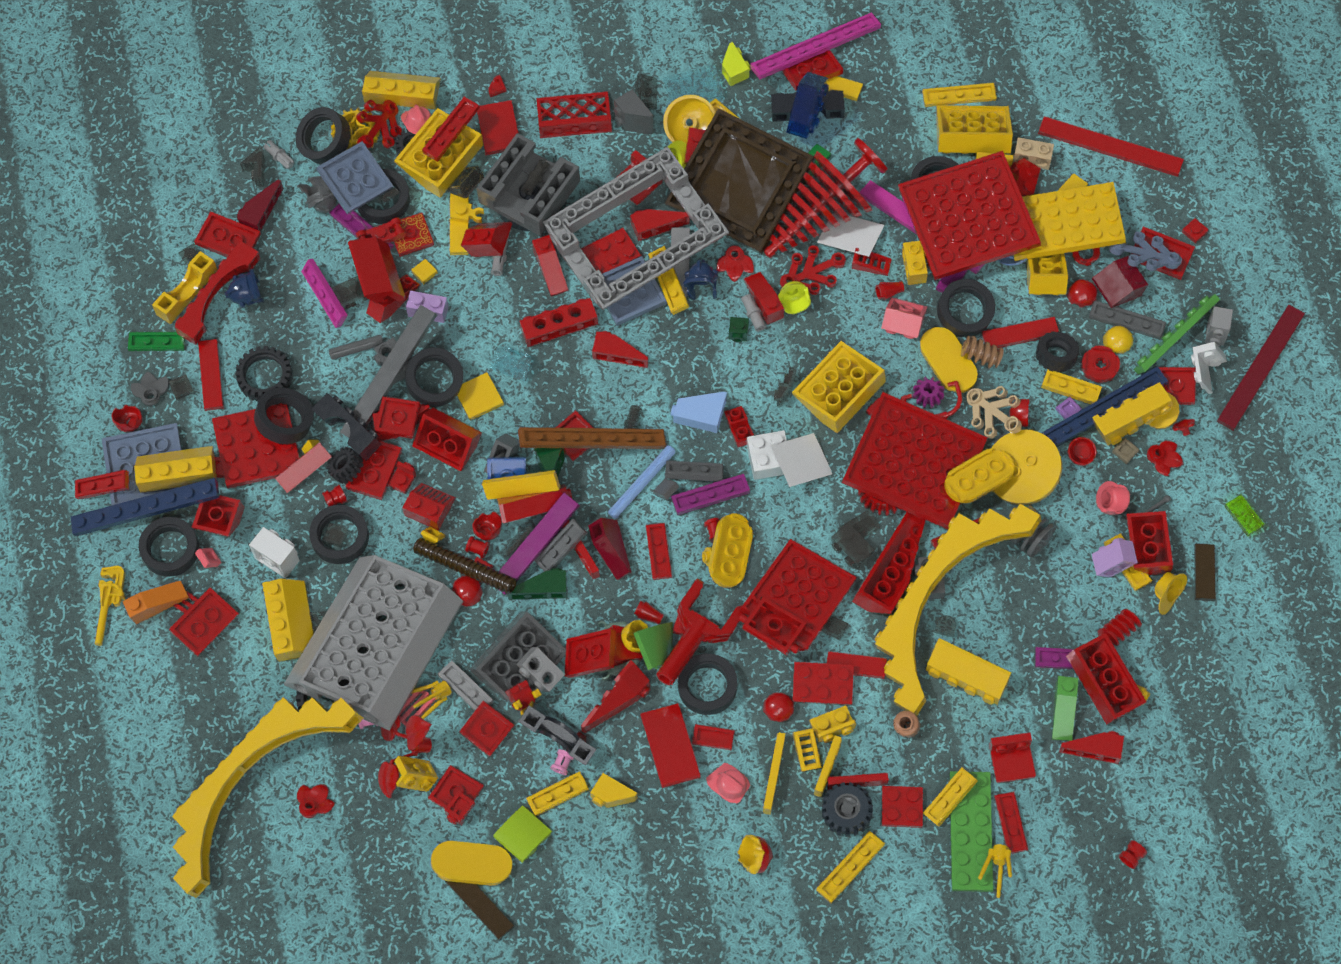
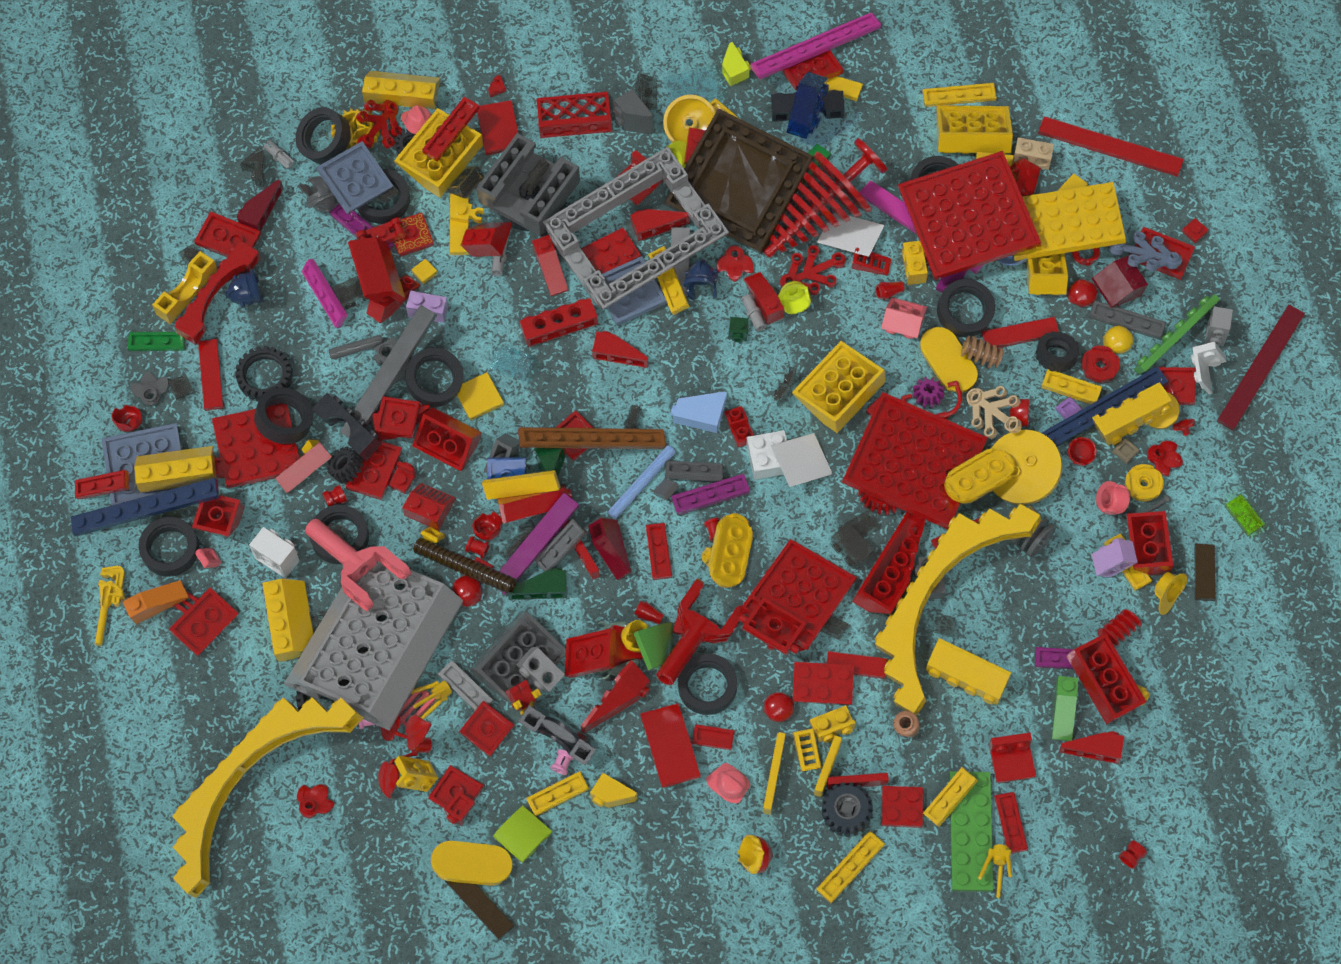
(355, 562): none -> coral piece
(1147, 474): none -> yellow plate

